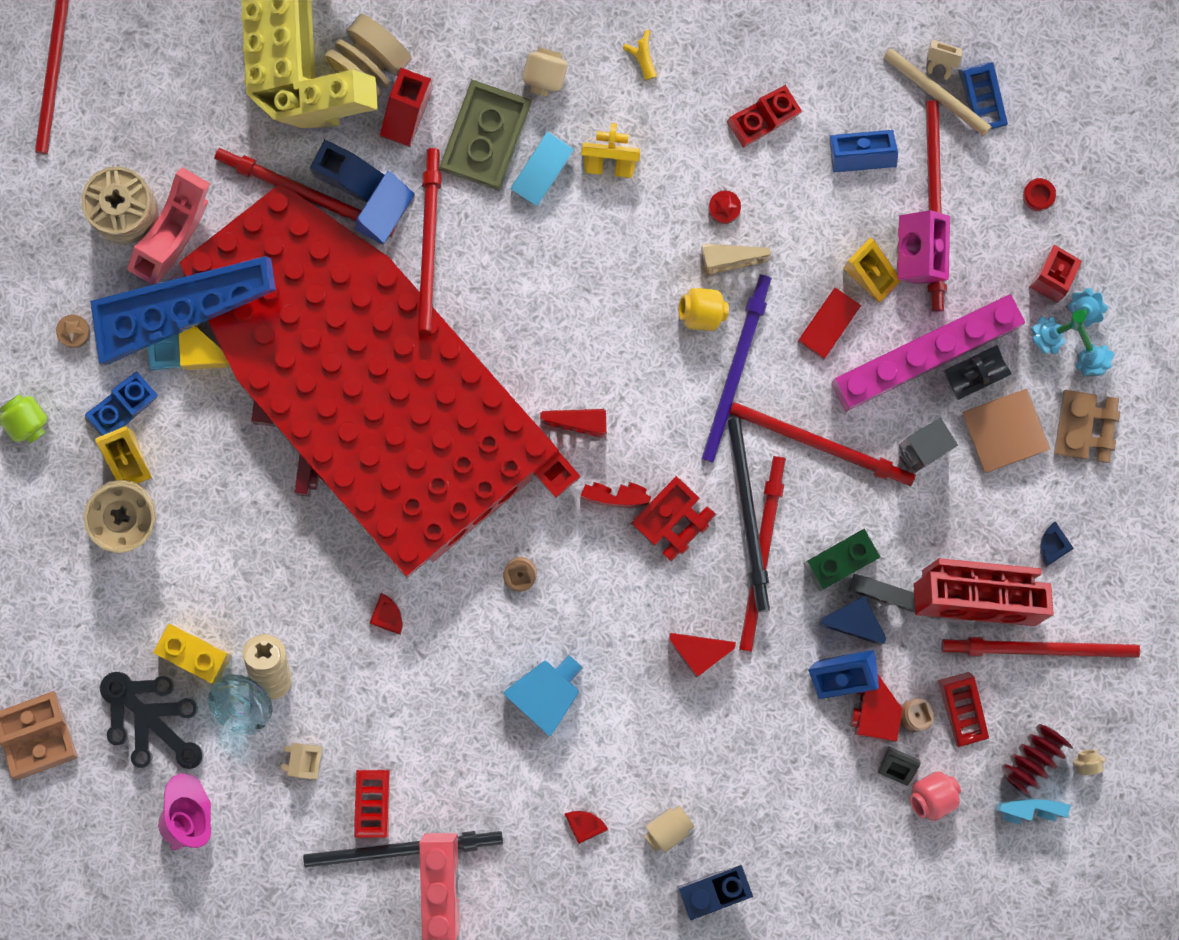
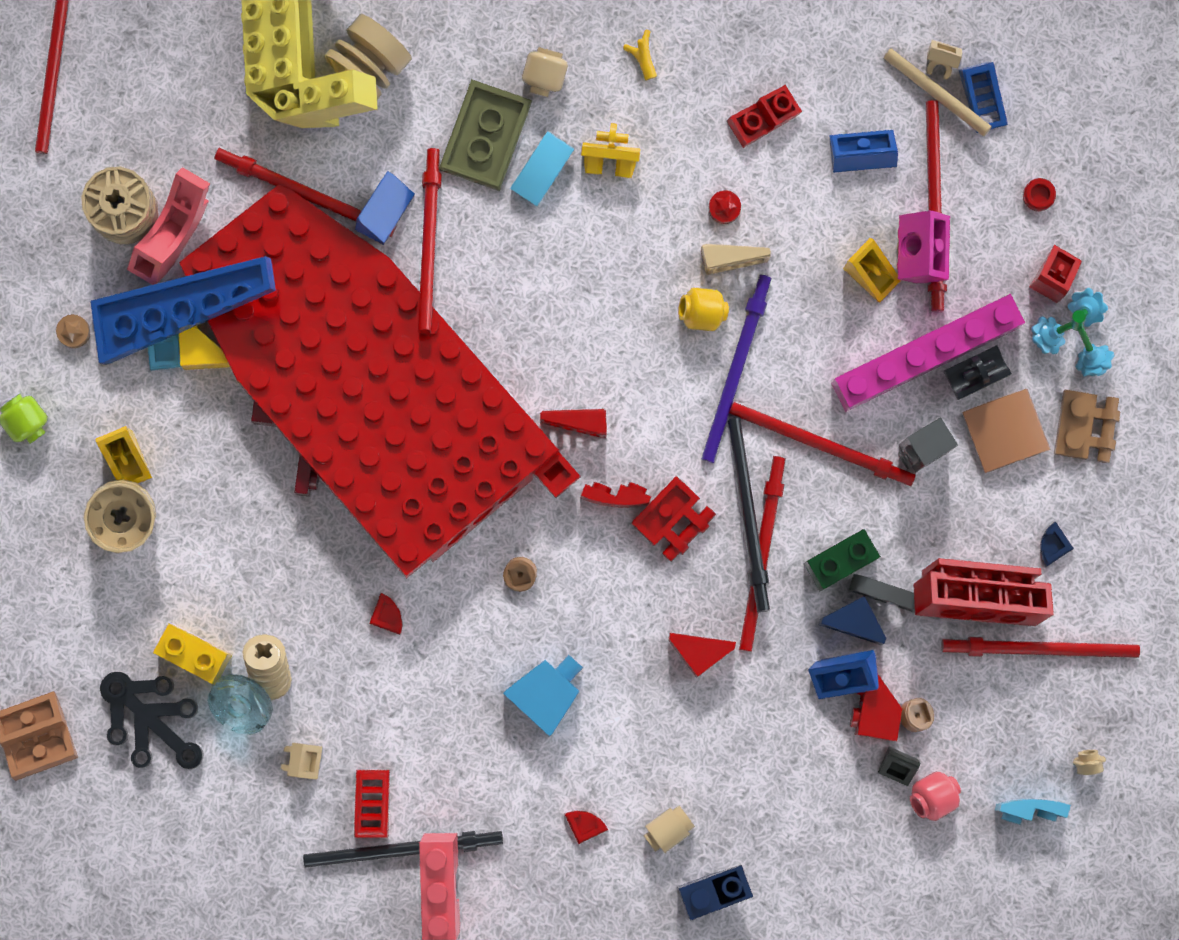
(122, 405): blue slope -> none
(185, 813): dark pink piece -> none
(345, 171): dark blue slope -> none
(406, 107): red slope -> none
(829, 323): red tile -> none
(946, 686): red slope -> none
(1035, 759): dark red piece -> none

